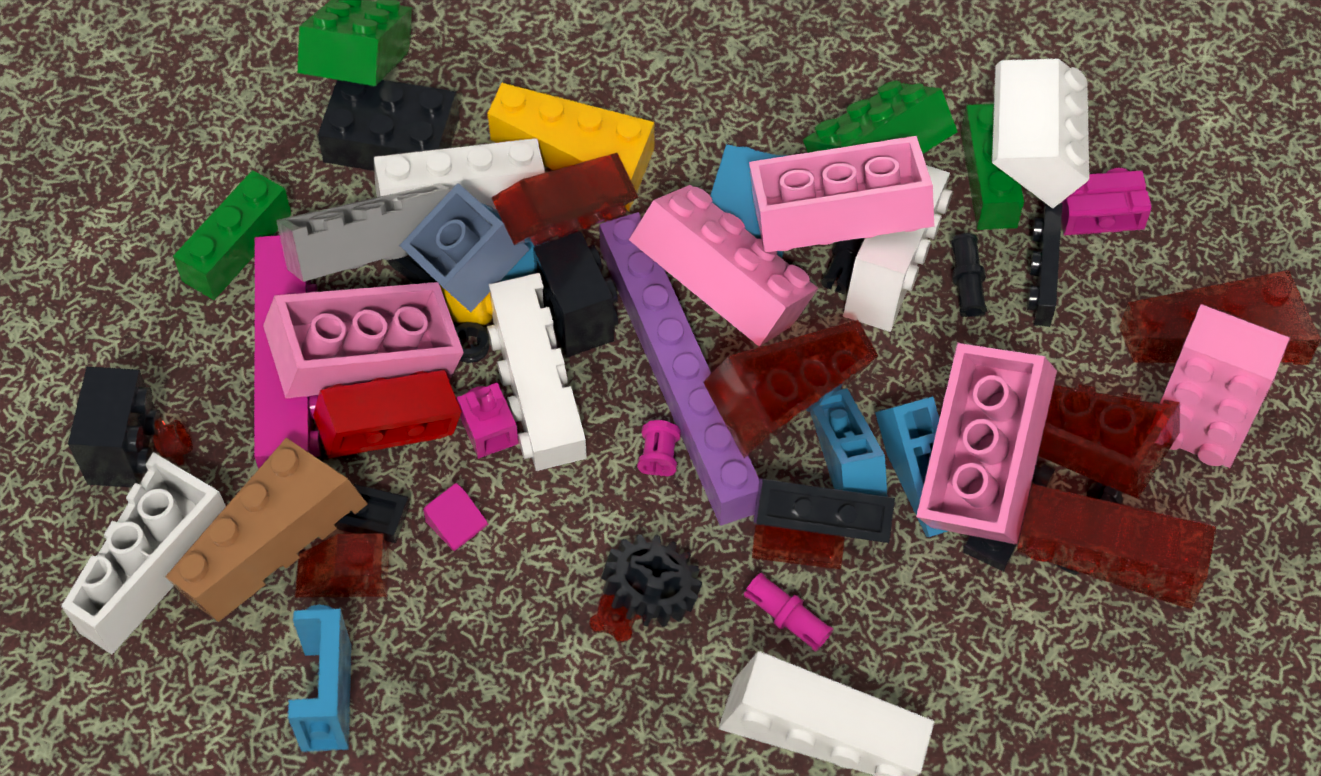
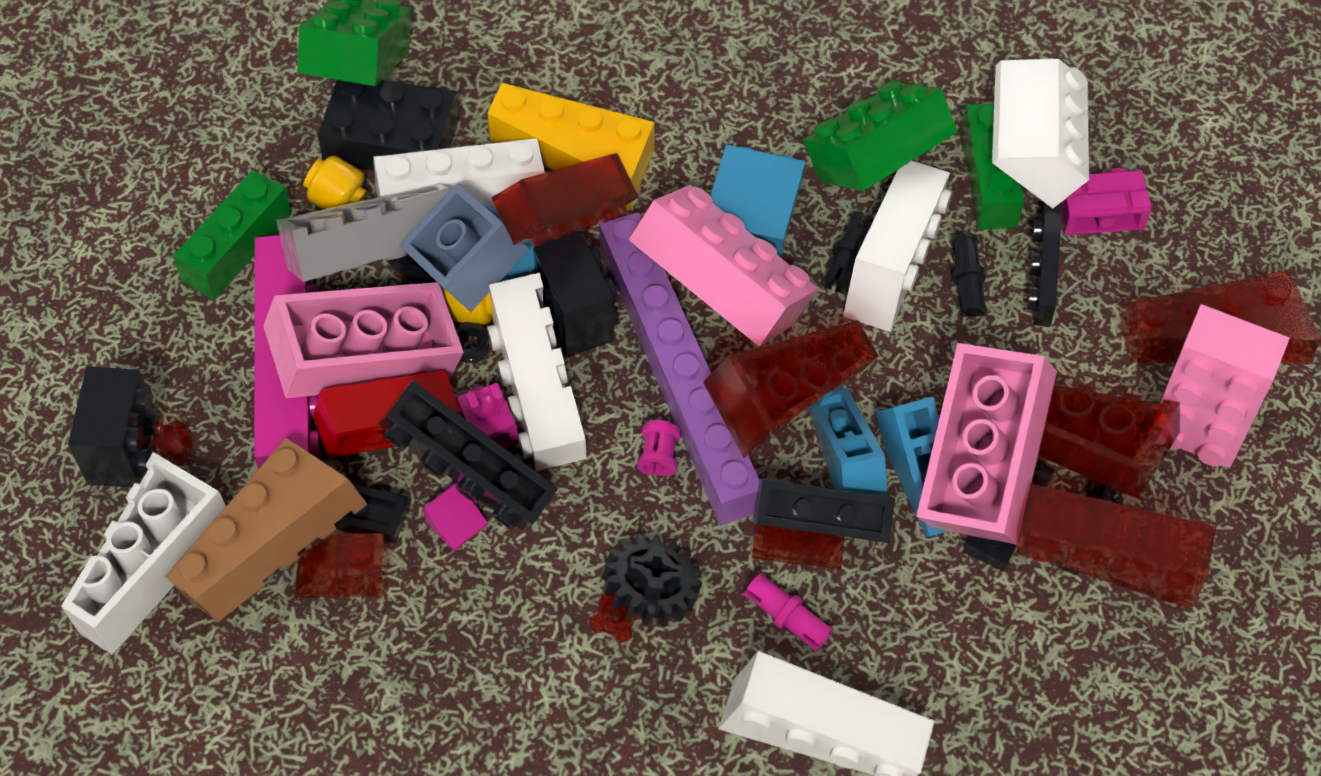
(324, 721): dark azure panel -> none
(334, 183): none -> yellow head
(467, 456): none -> black brick
(842, 194): bright pink brick -> none

